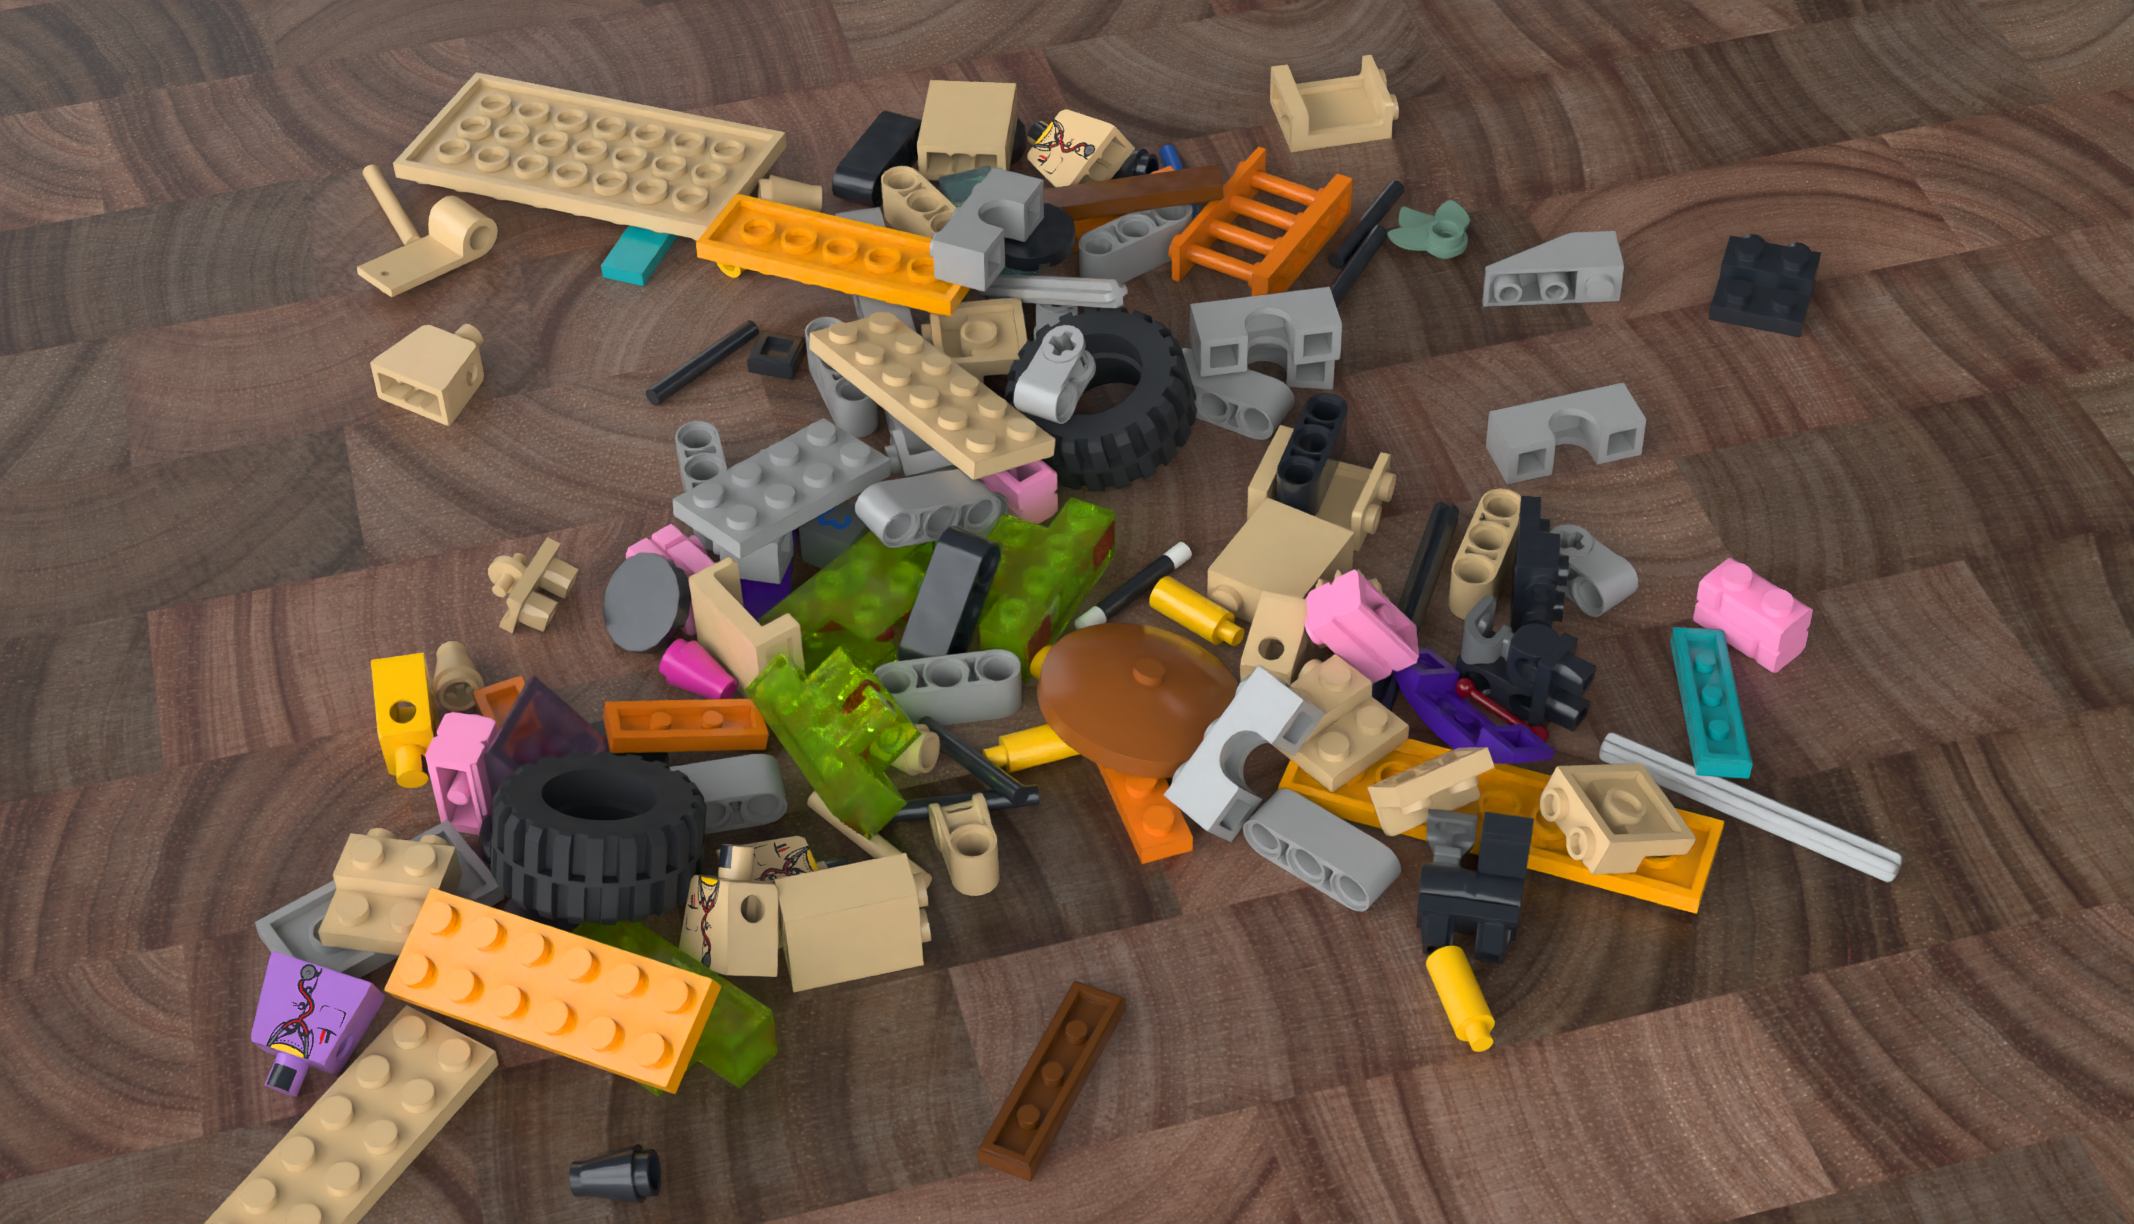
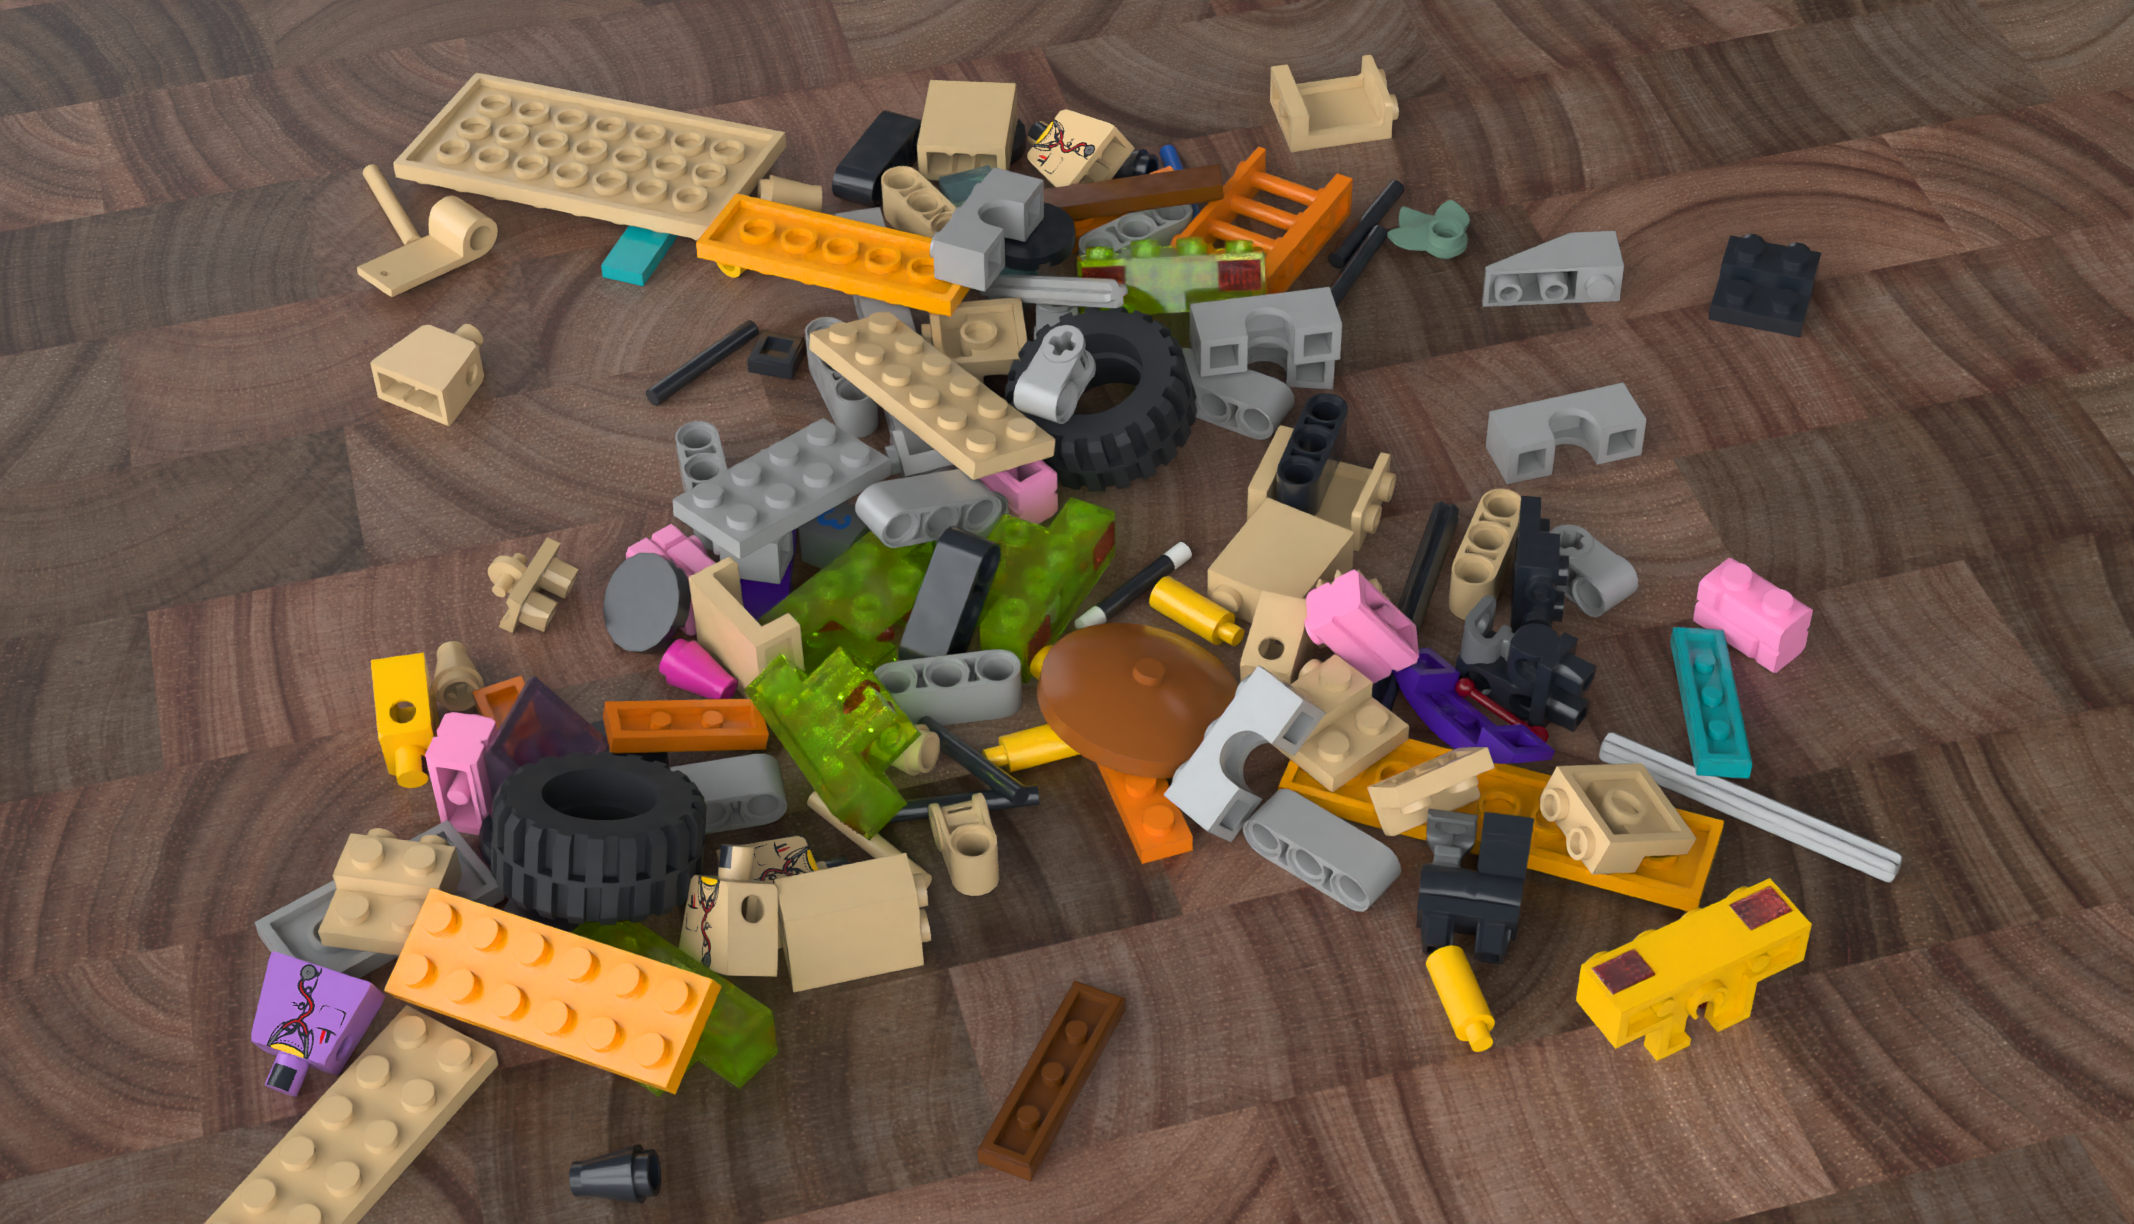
(1176, 276): none -> clear neon green piece
(1696, 962): none -> yellow piece

